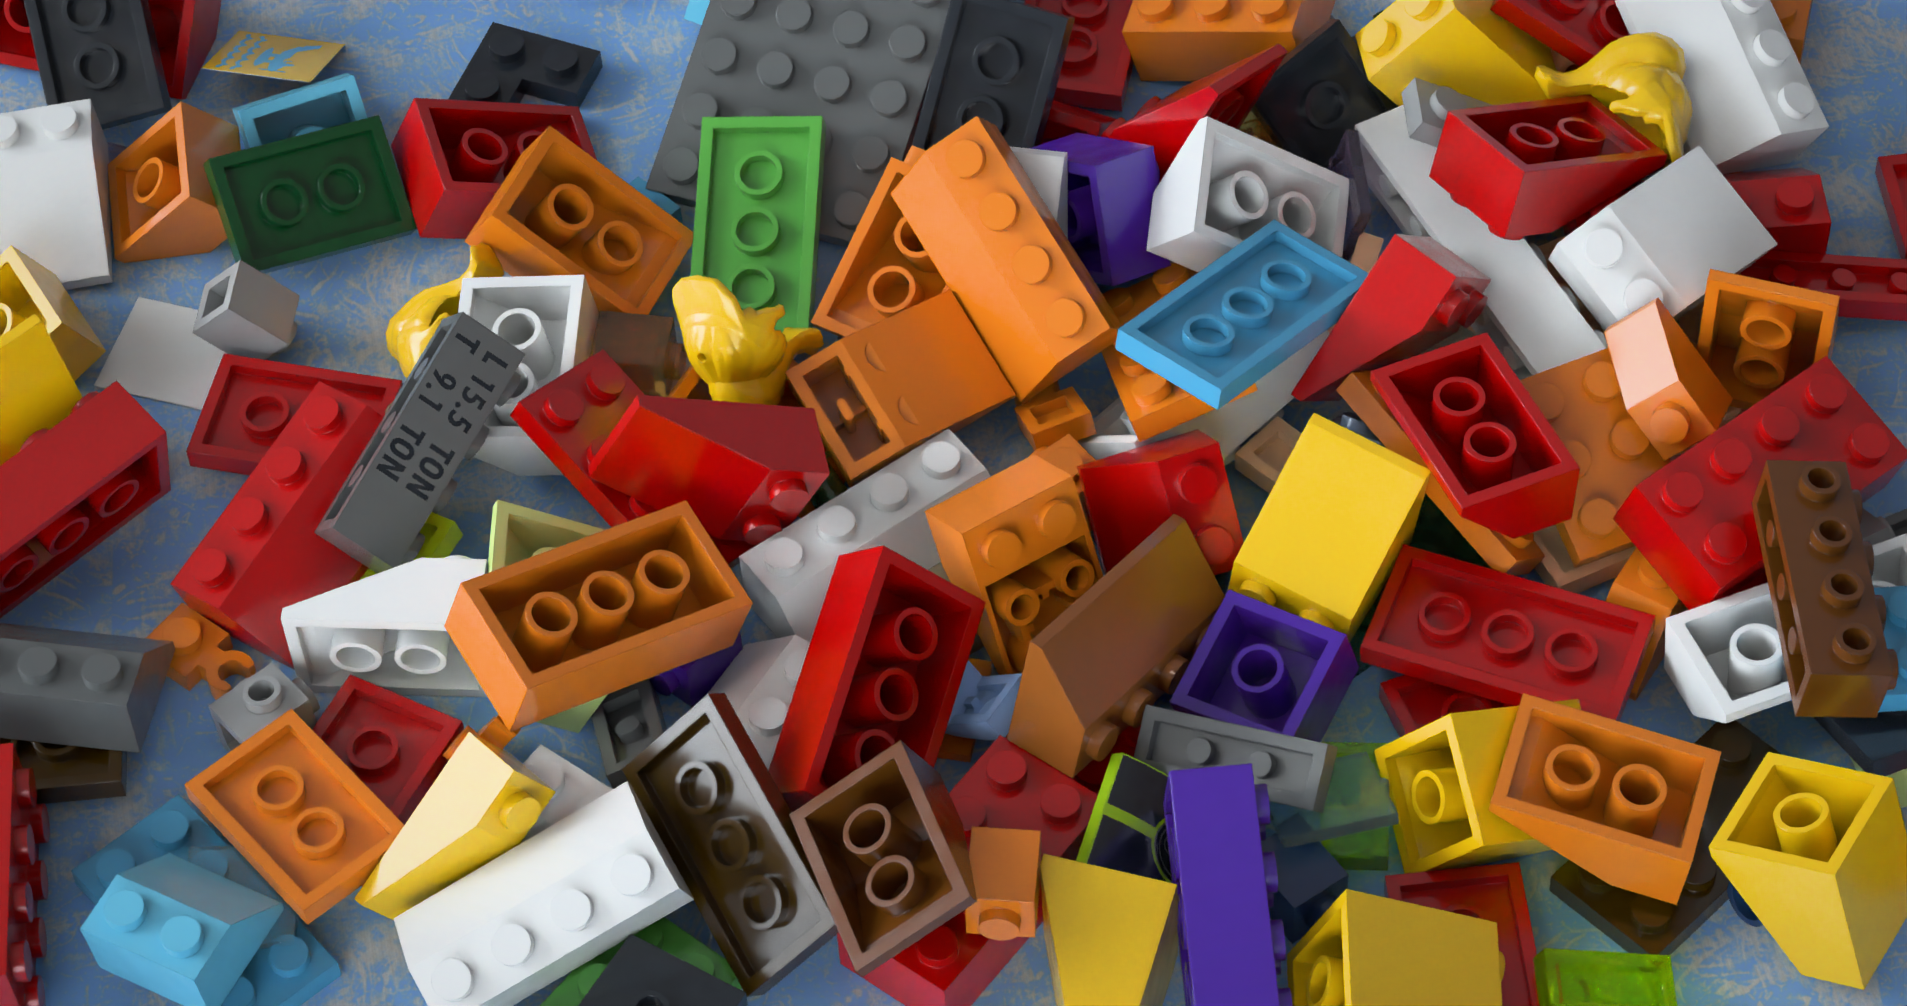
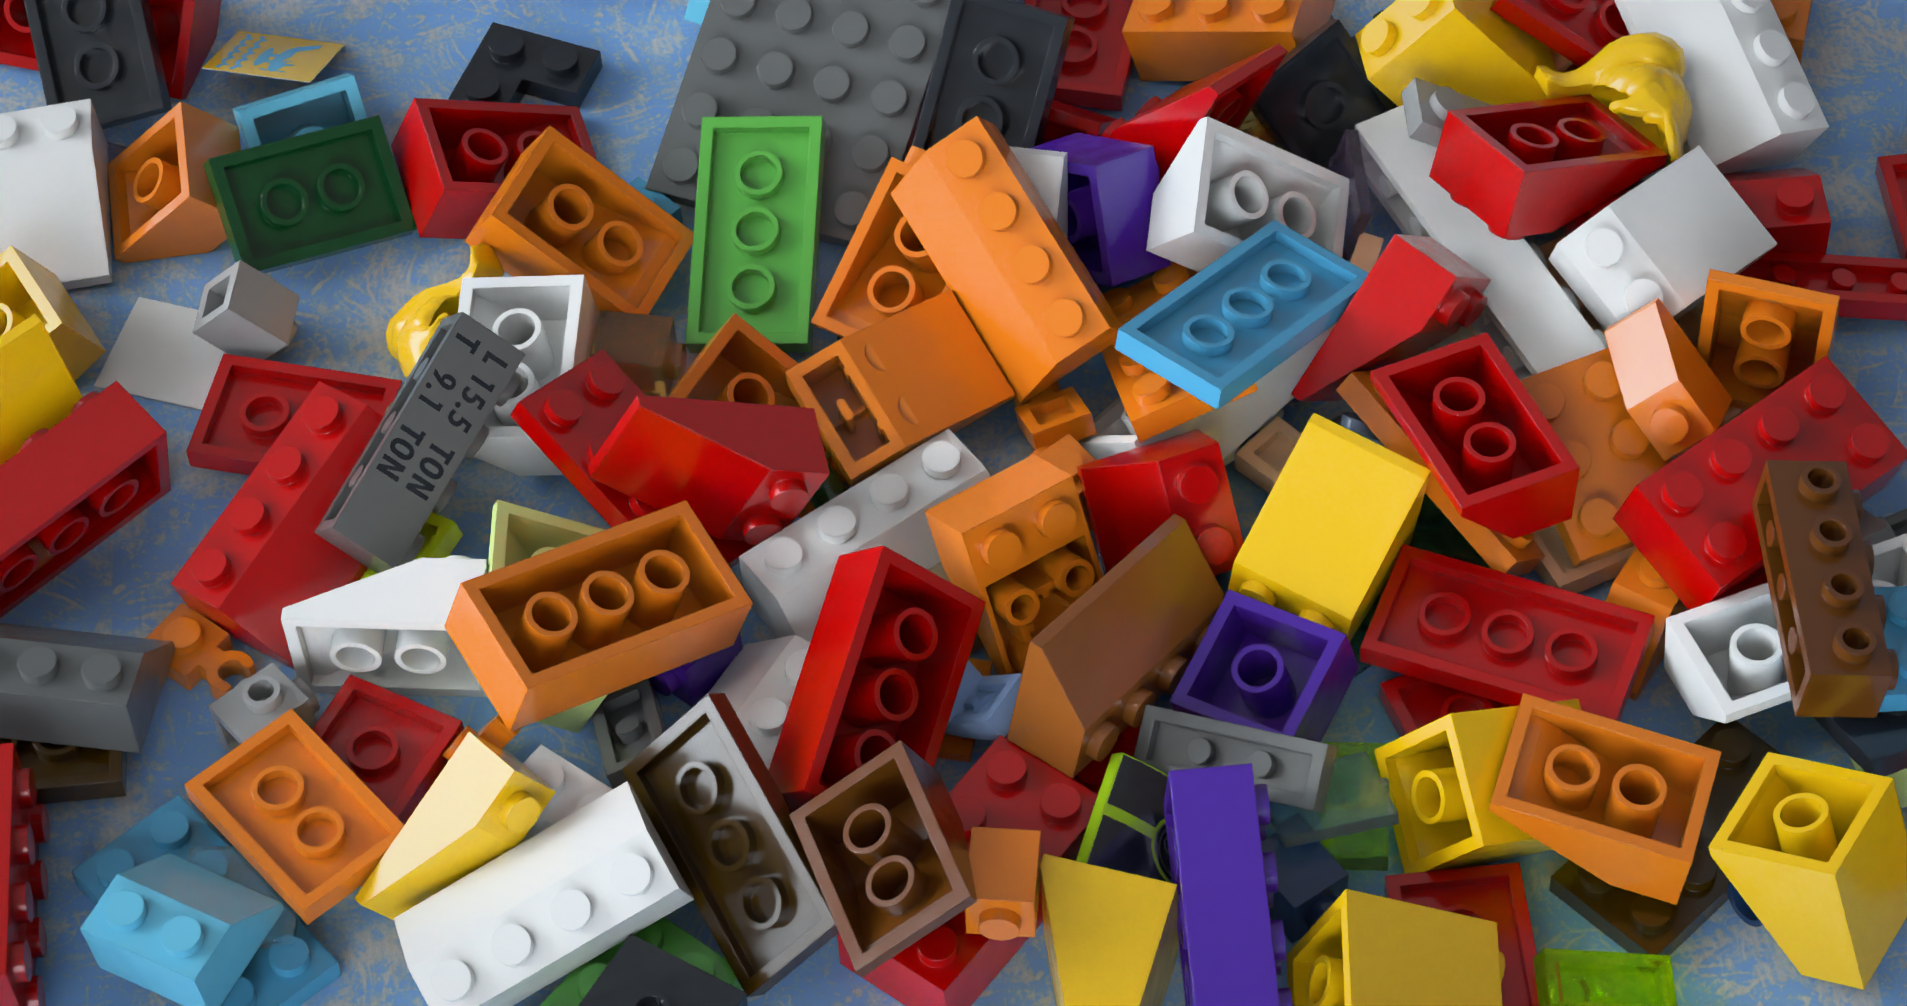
(735, 347): yellow piece -> none

